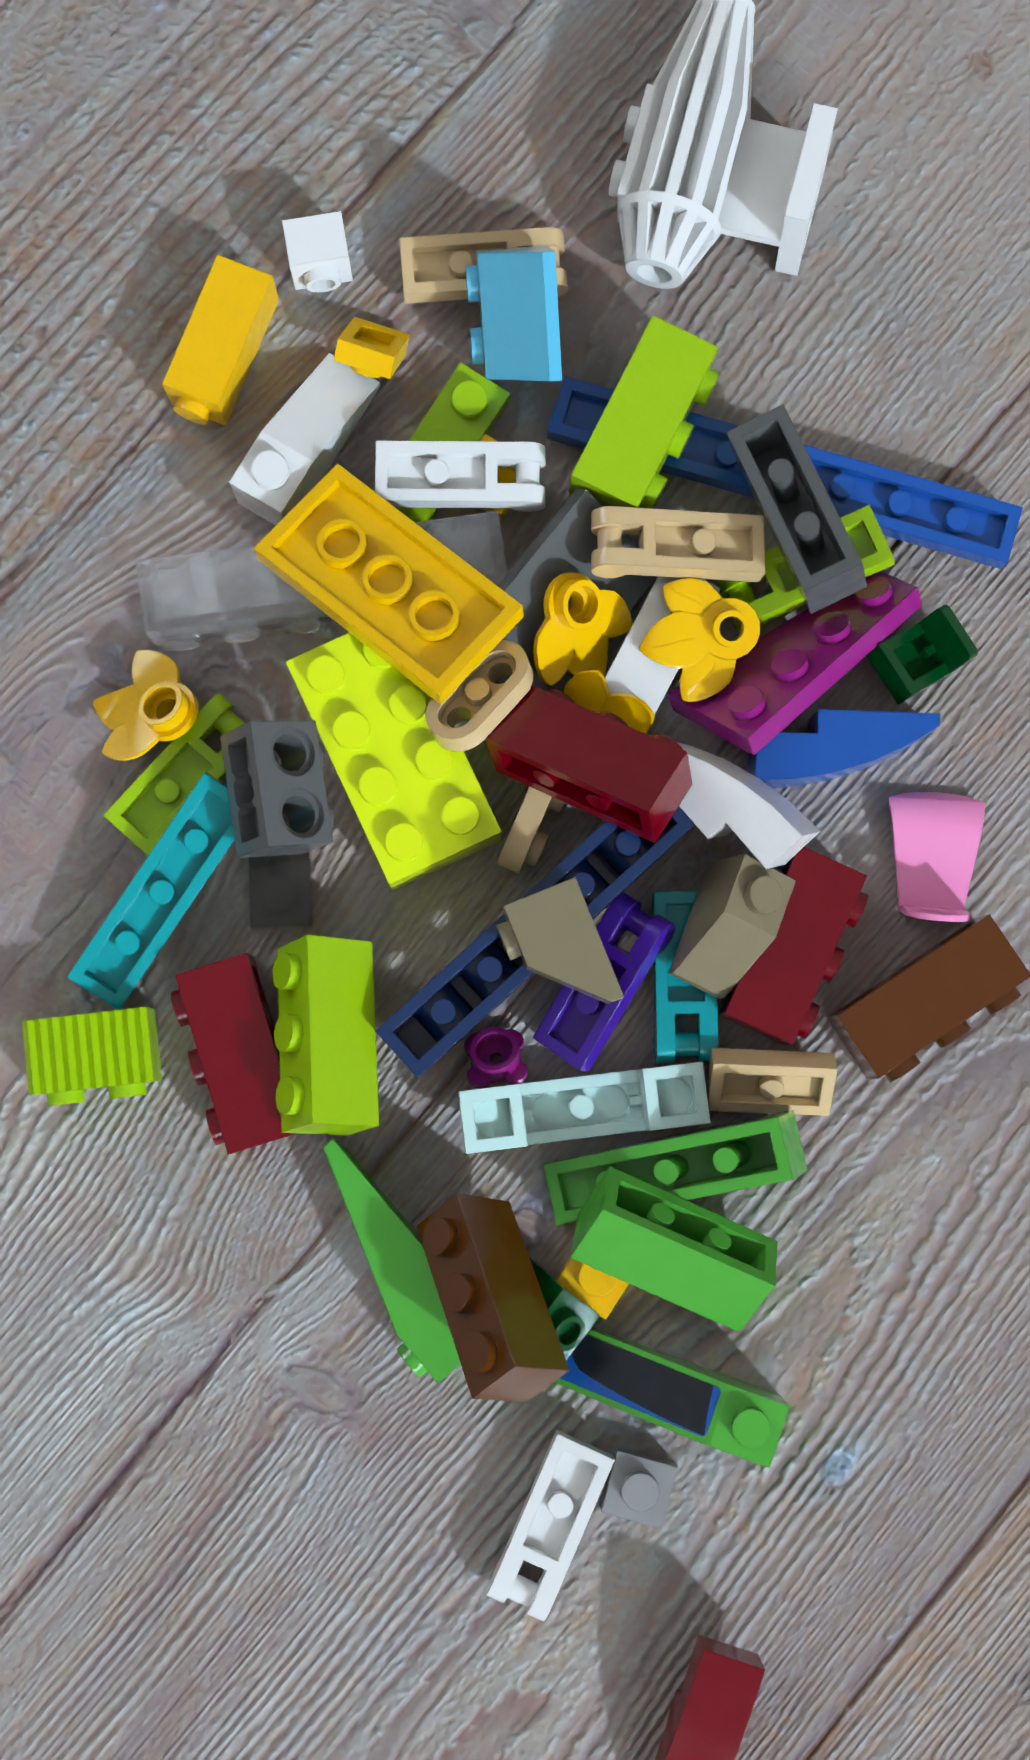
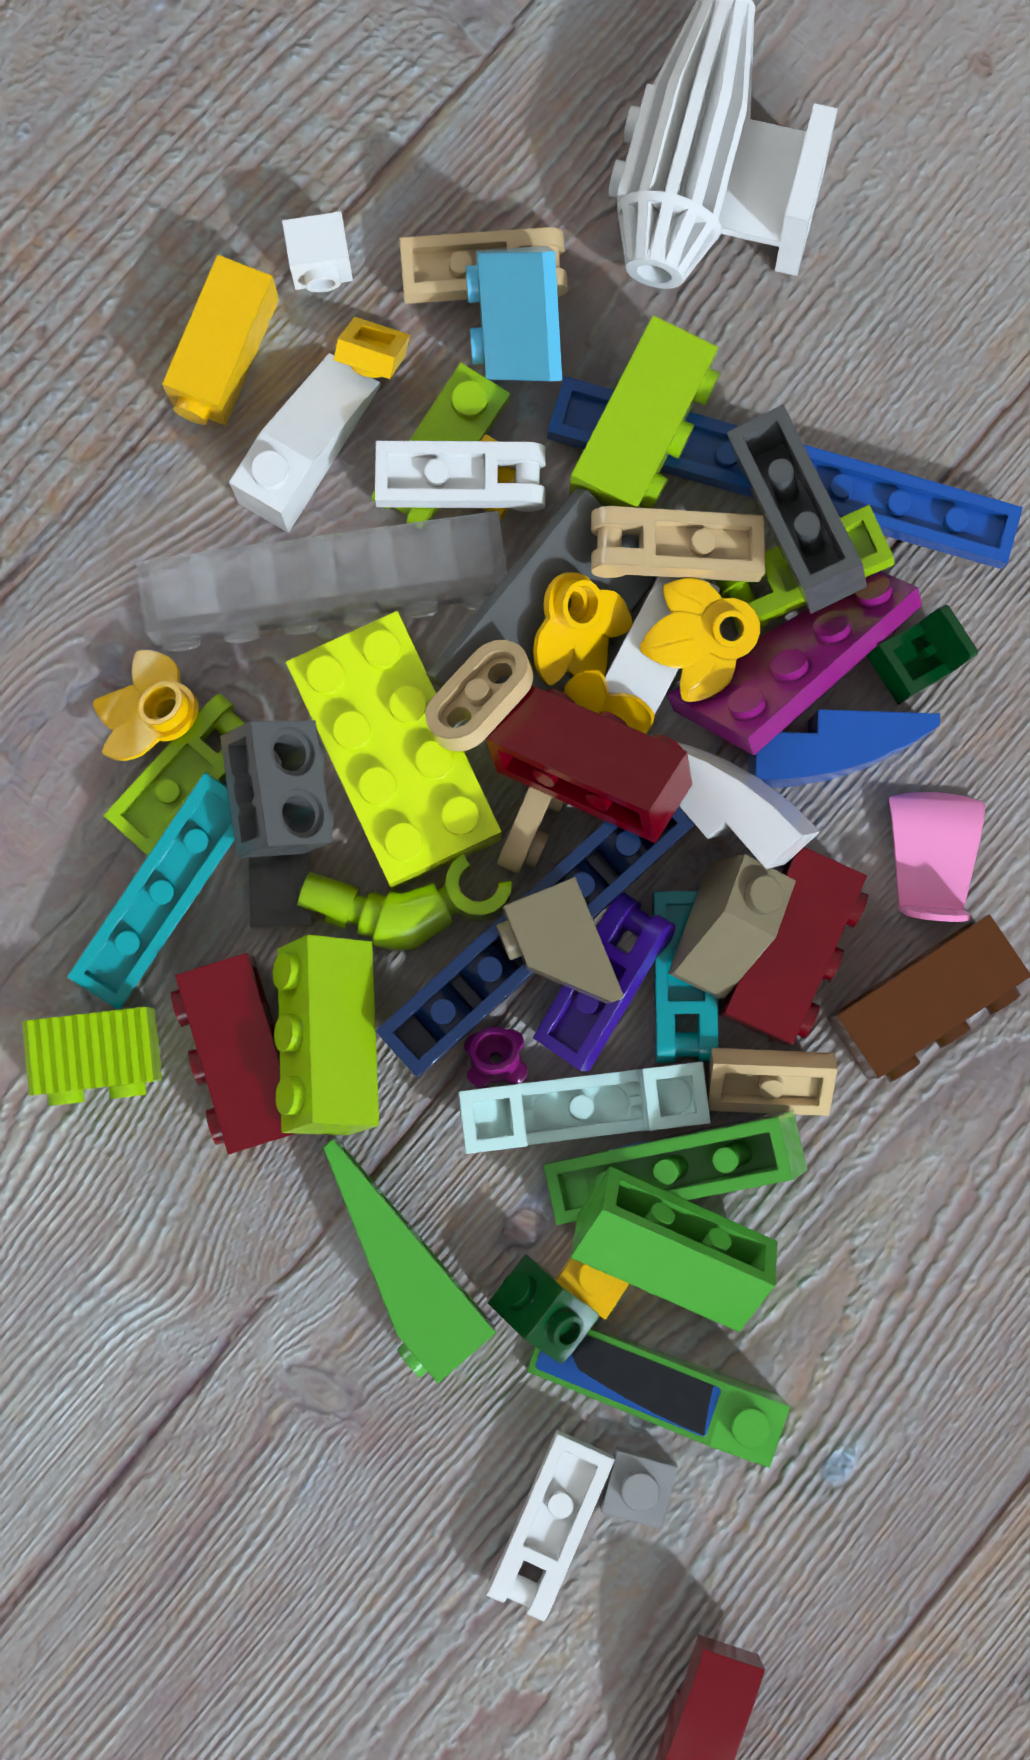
(389, 583): yellow plate -> none
(400, 919): none -> lime piece
(491, 1299): reddish brown brick -> none

